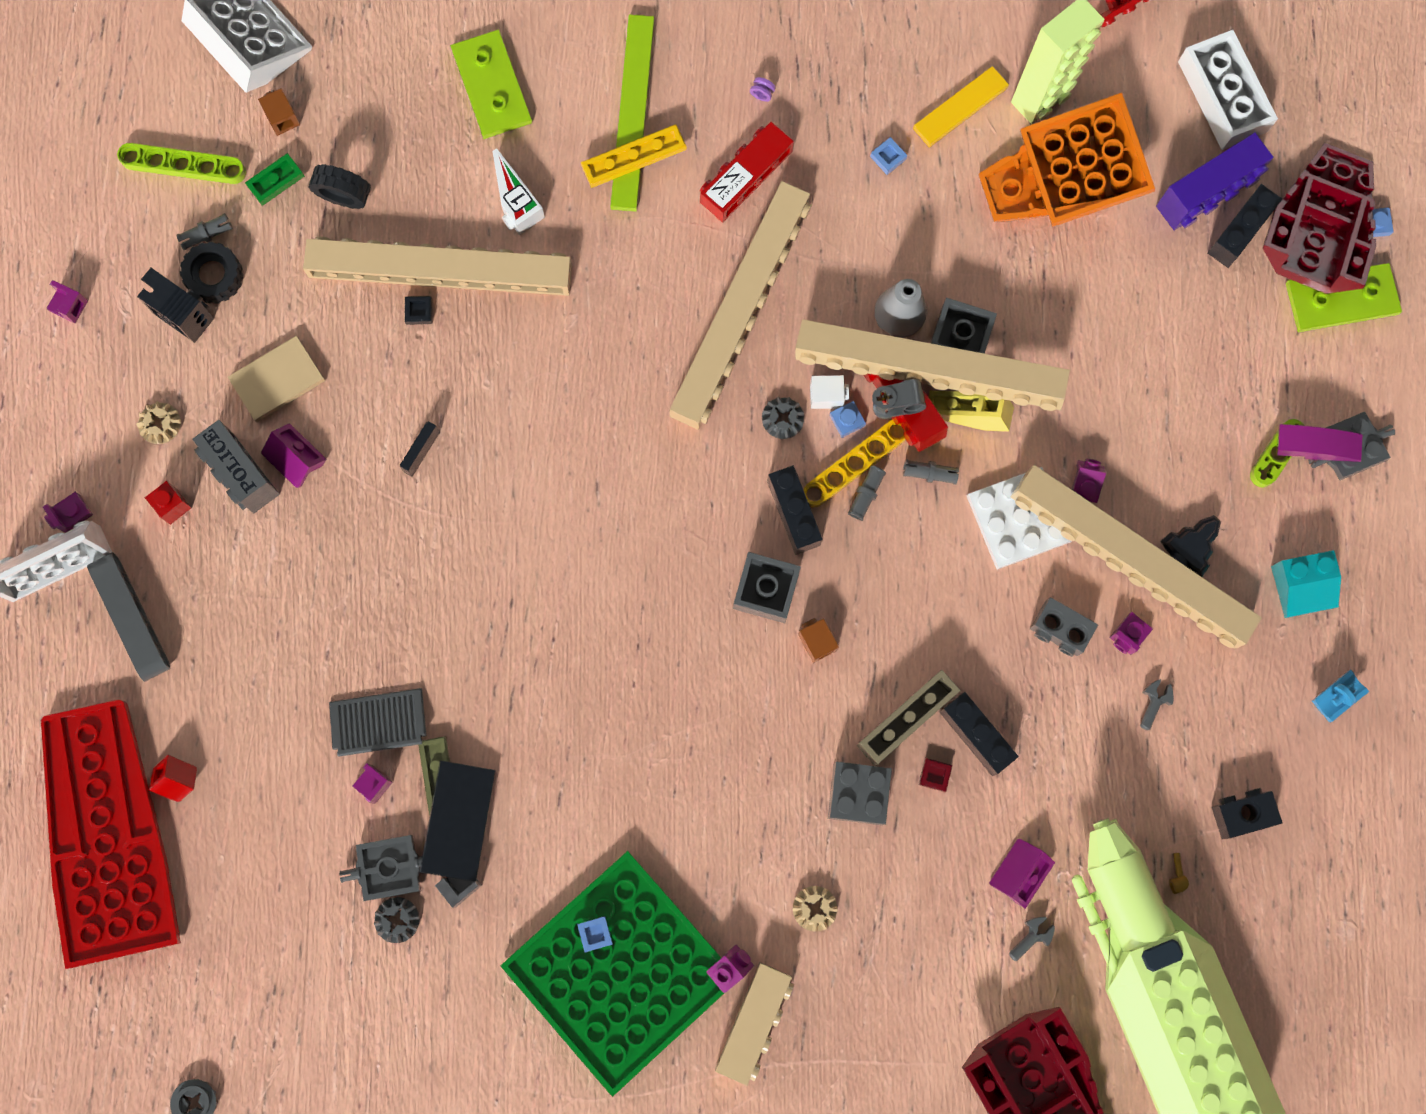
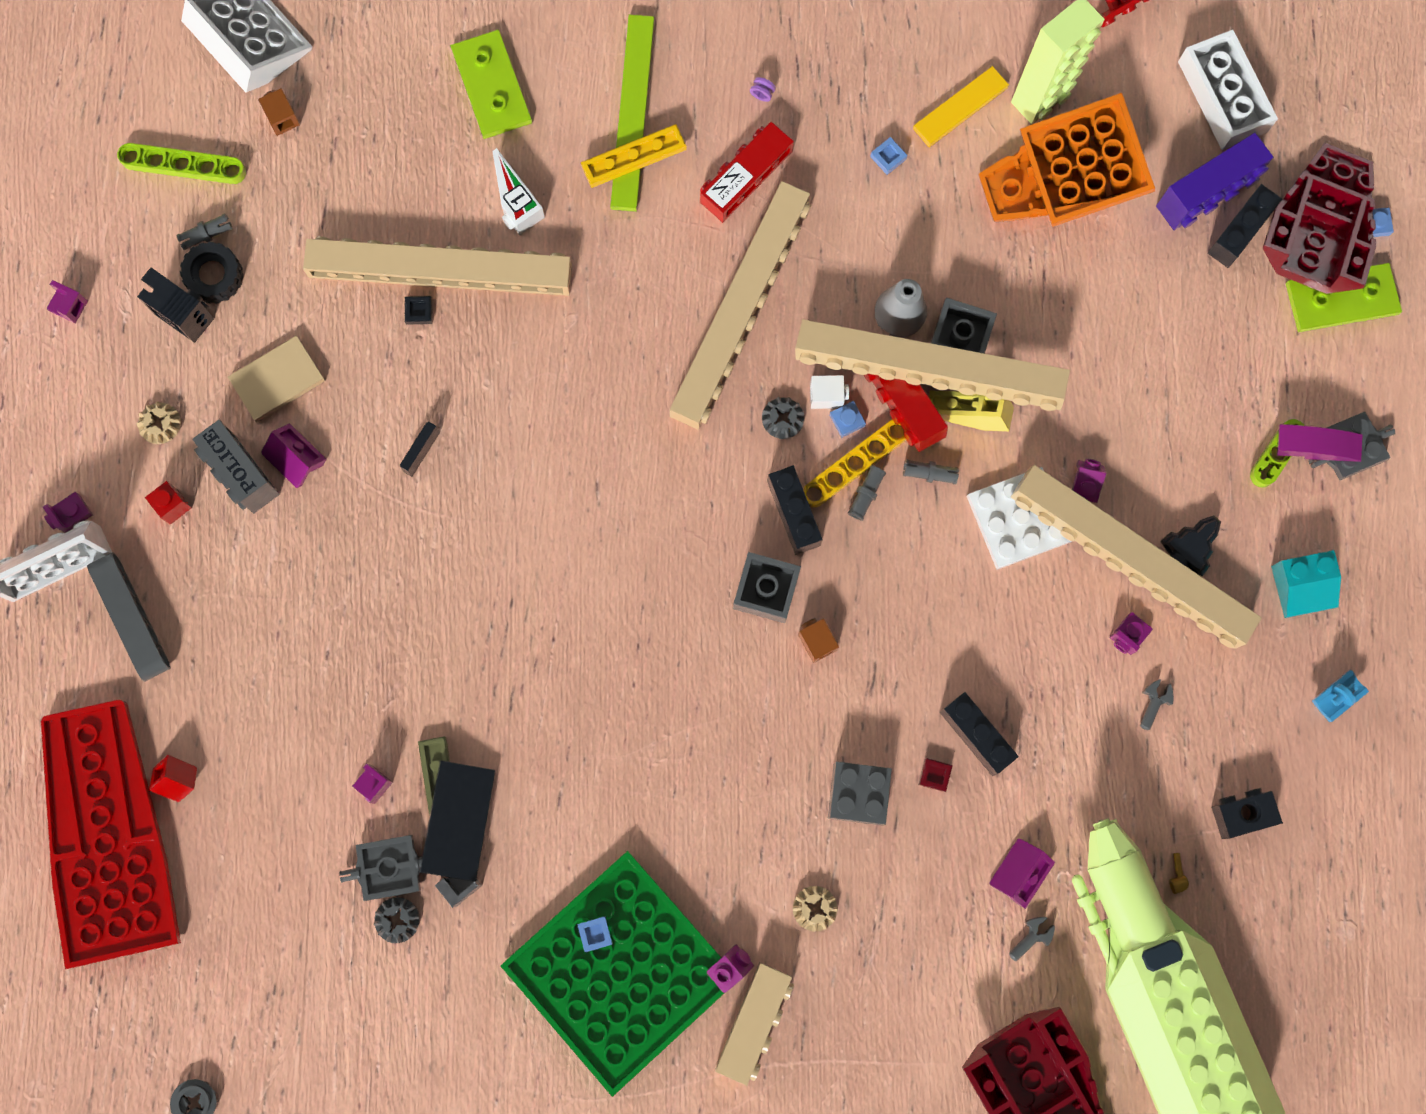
(274, 179): green plate -> none
(339, 186): black tyre -> none
(377, 722): dark grey window -> none
(900, 398): dark grey piece -> none
(908, 718): dark tan brick -> none
(1066, 620): dark grey brick -> none

